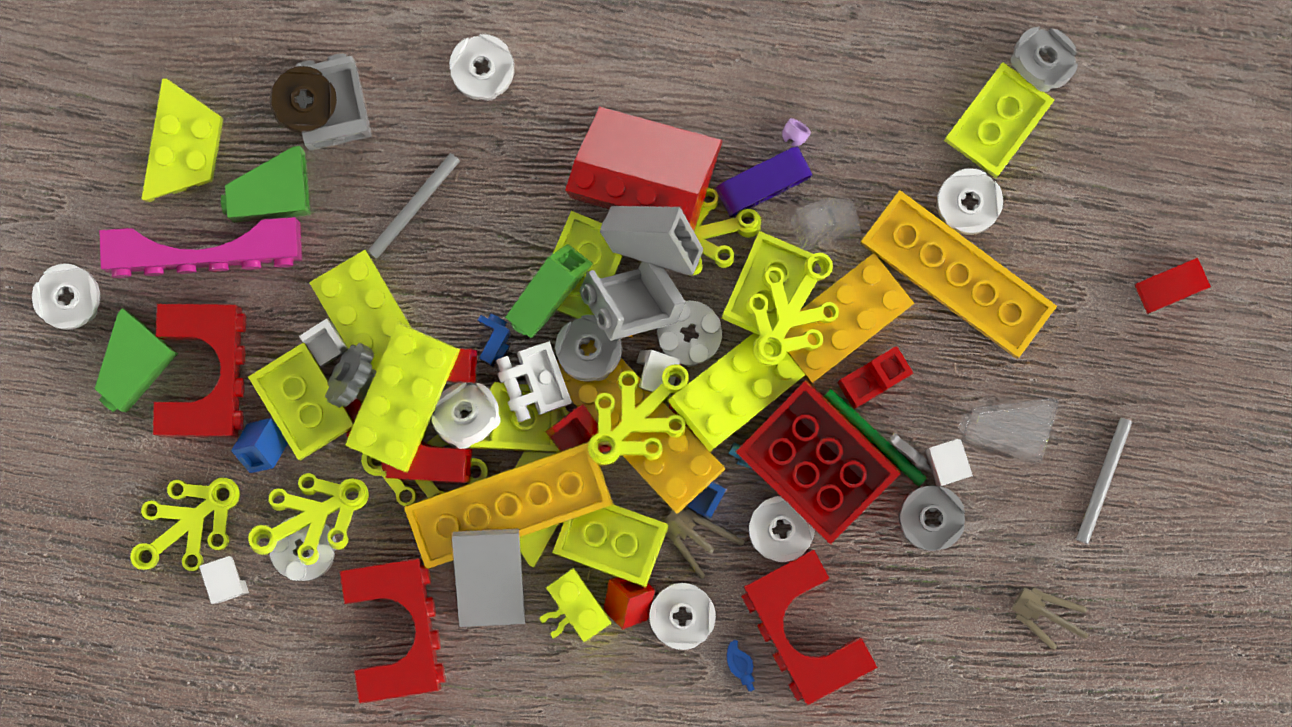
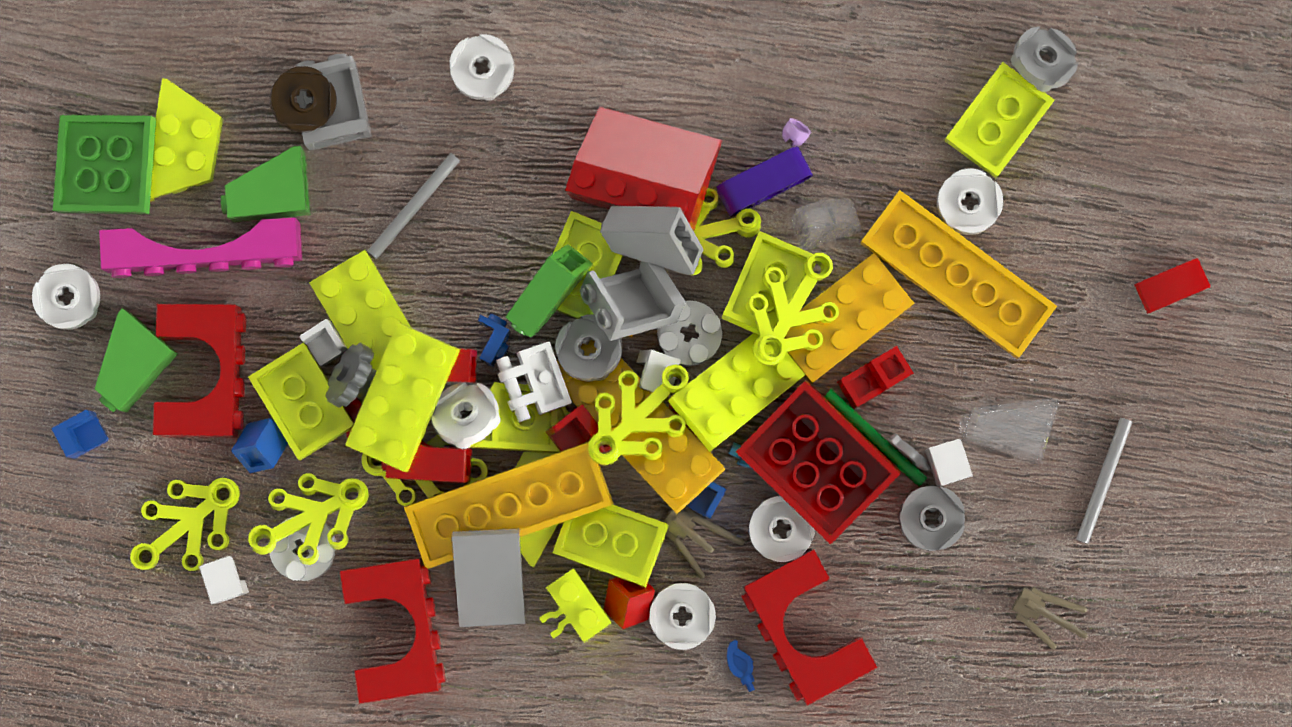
(80, 434): none -> blue panel
(104, 164): none -> bright green plate

